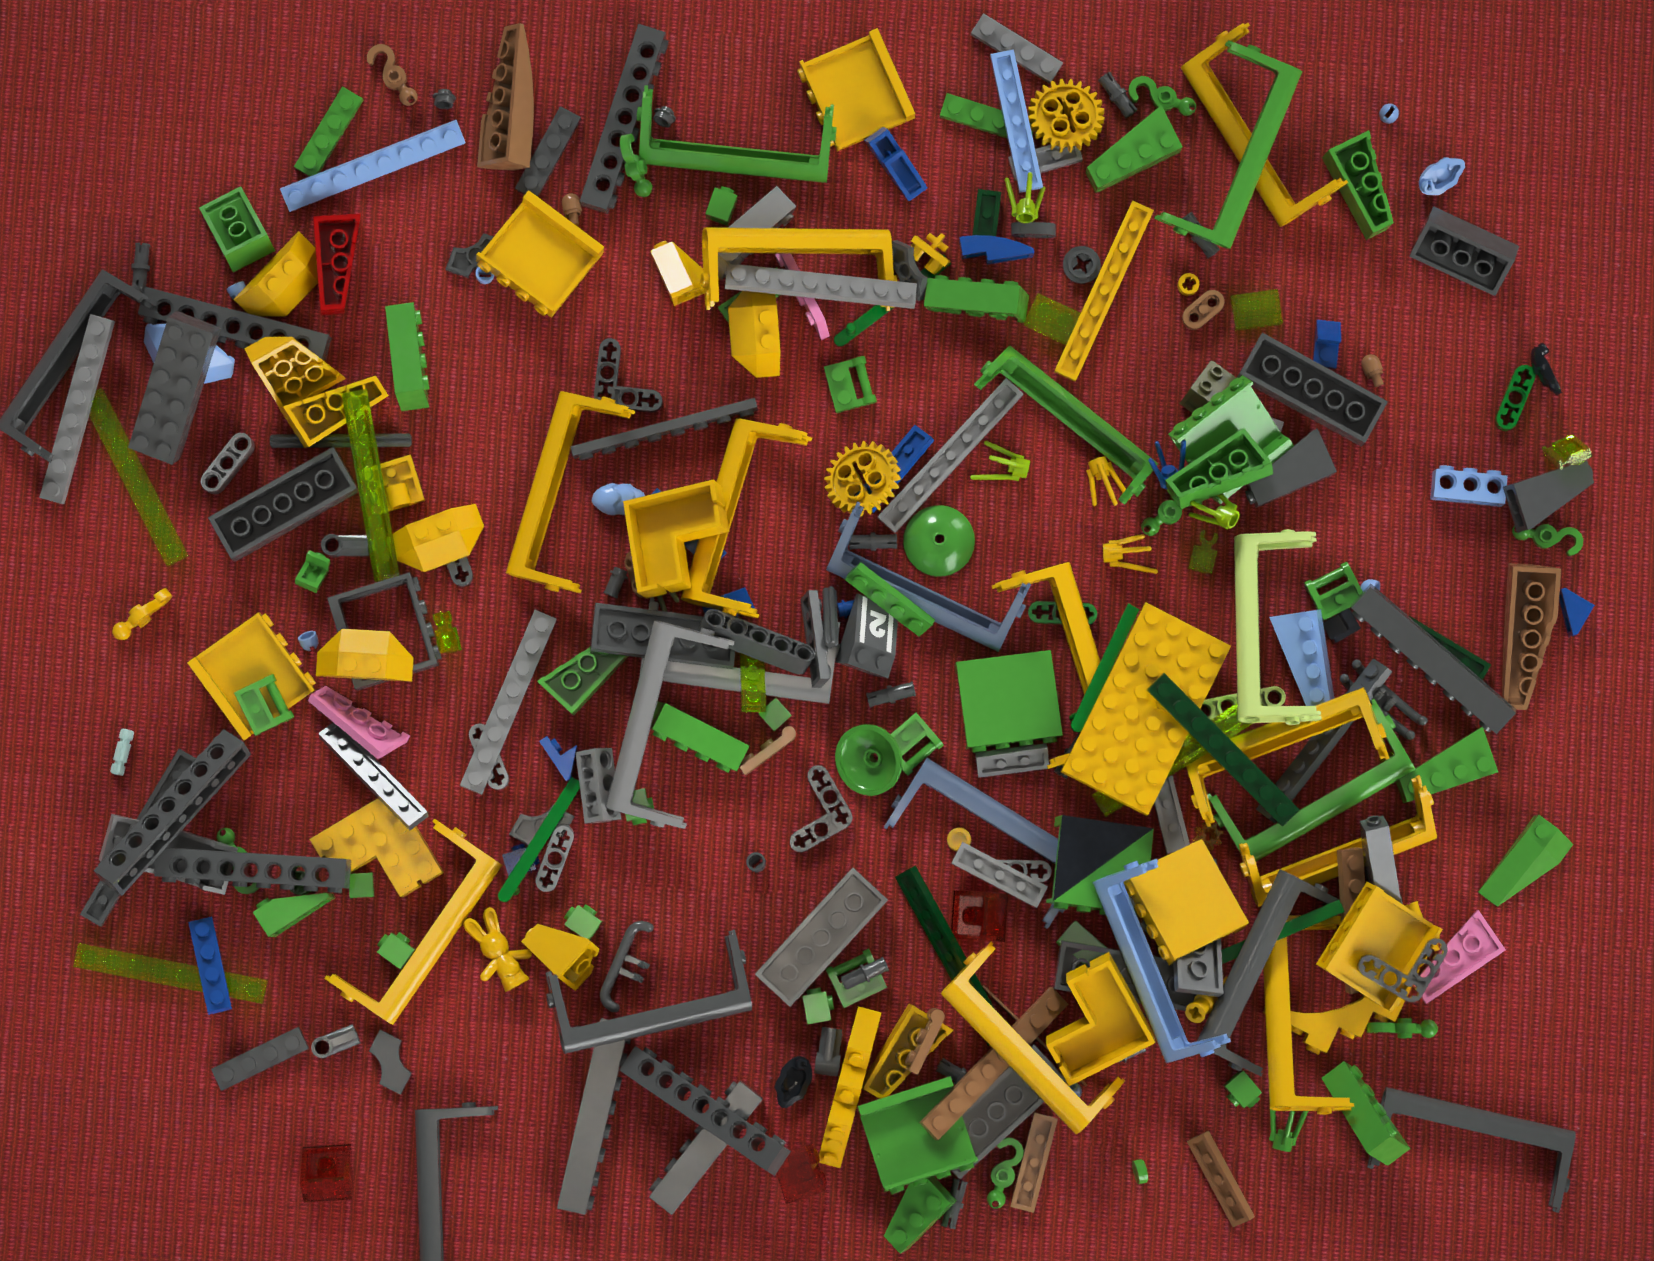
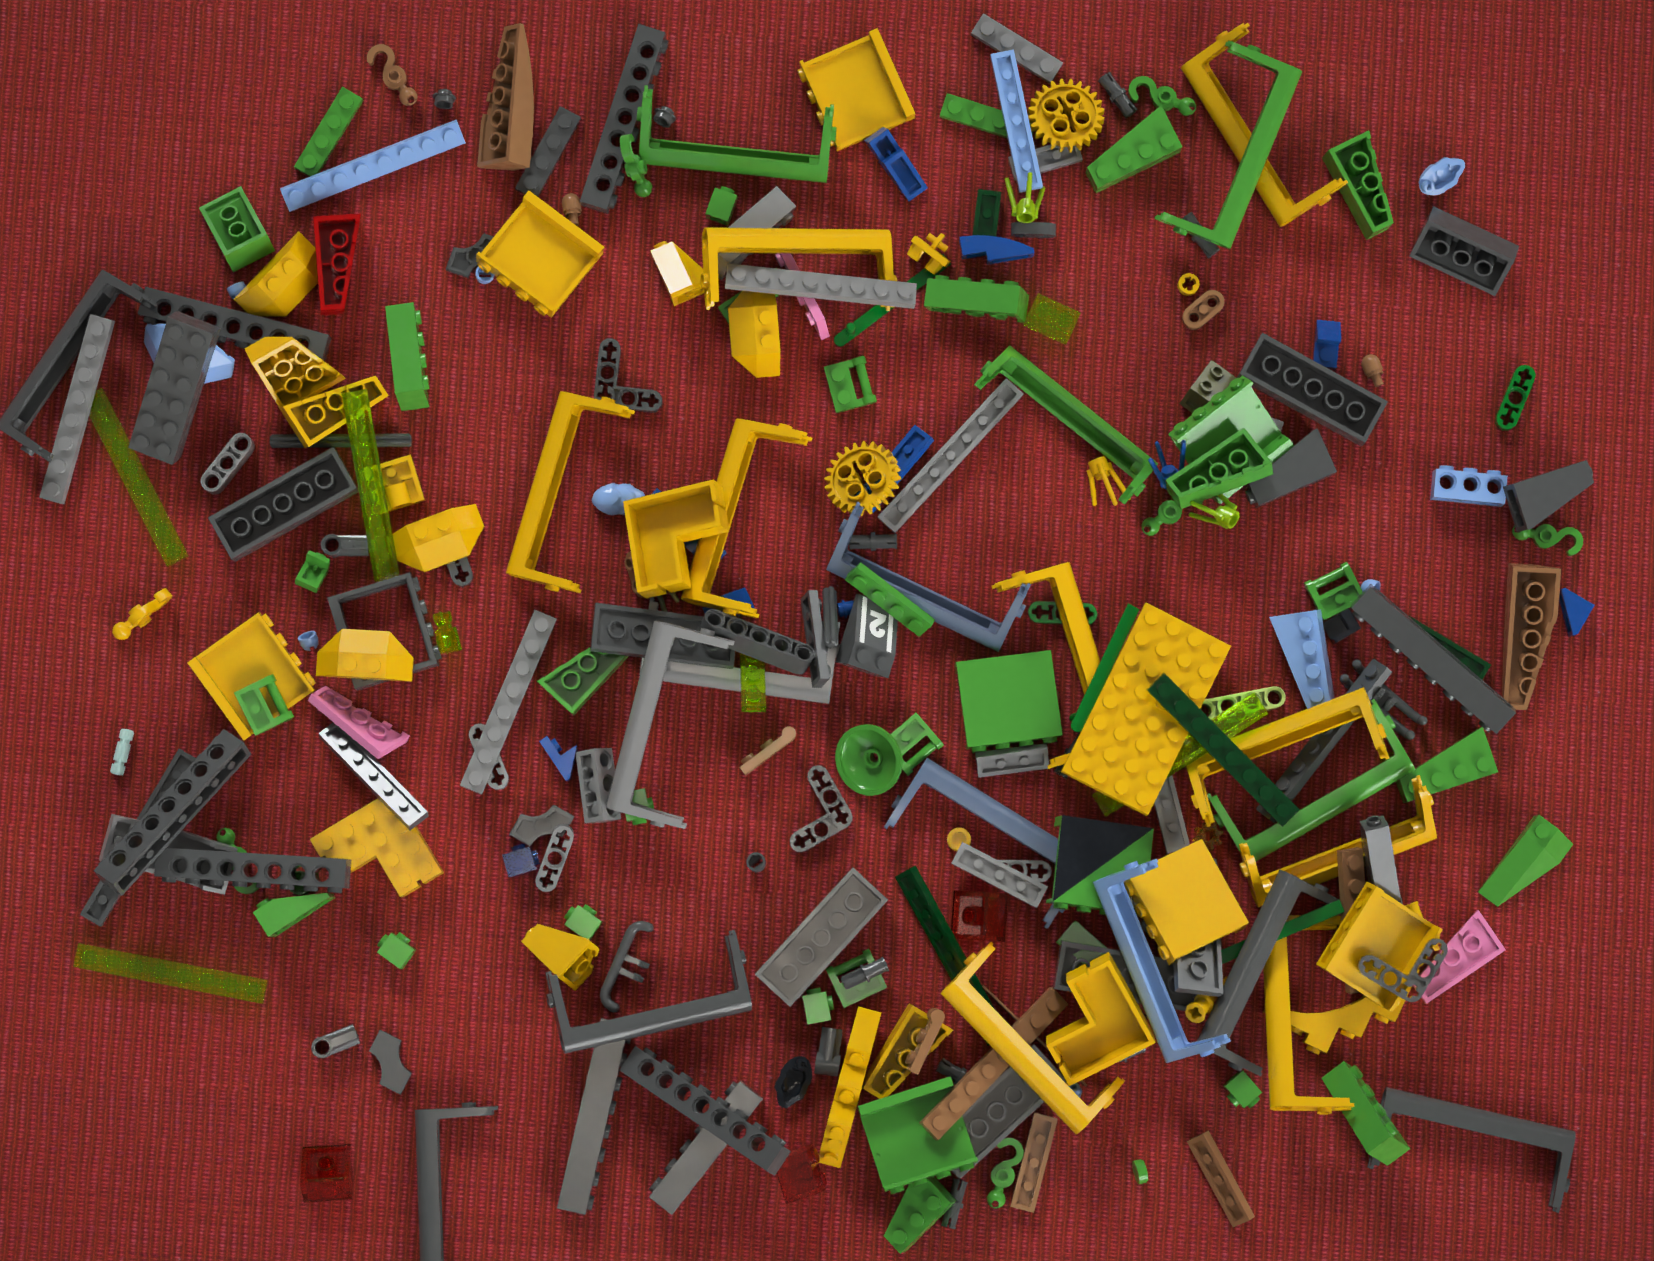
(140, 266): dark grey pin -> none
(210, 965): blue plate -> none
(260, 1058): dark grey plate -> none
(361, 885): bright green tile -> none
(437, 937): yellow piece -> none
(496, 947): yellow animal -> none
(537, 843): green piece -> none
(615, 582): dark grey pin -> none
(655, 432): dark grey plate -> none
(697, 736): bright green wedge -> none
(775, 714): bright green tile -> none
(891, 694): dark grey pin -> none
(906, 268): dark grey tile -> none
(934, 557): bright green dish -> none
(1017, 465): lime plant -> none
(1084, 254): dark grey gear -> none
(1103, 291): yellow plate -> none
(1113, 552): yellow plant -> none
(1203, 556): clear neon green plate -> none
(1247, 628): yellowish green piece -> none
(1256, 309): clear neon green plate -> none
(1284, 1139): bright green plant -> none
(1393, 116): light blue hinge -> none
(1405, 1028): bright green piece -> none
(1543, 369): black arm -> none
(1567, 450): clear neon green plate -> none

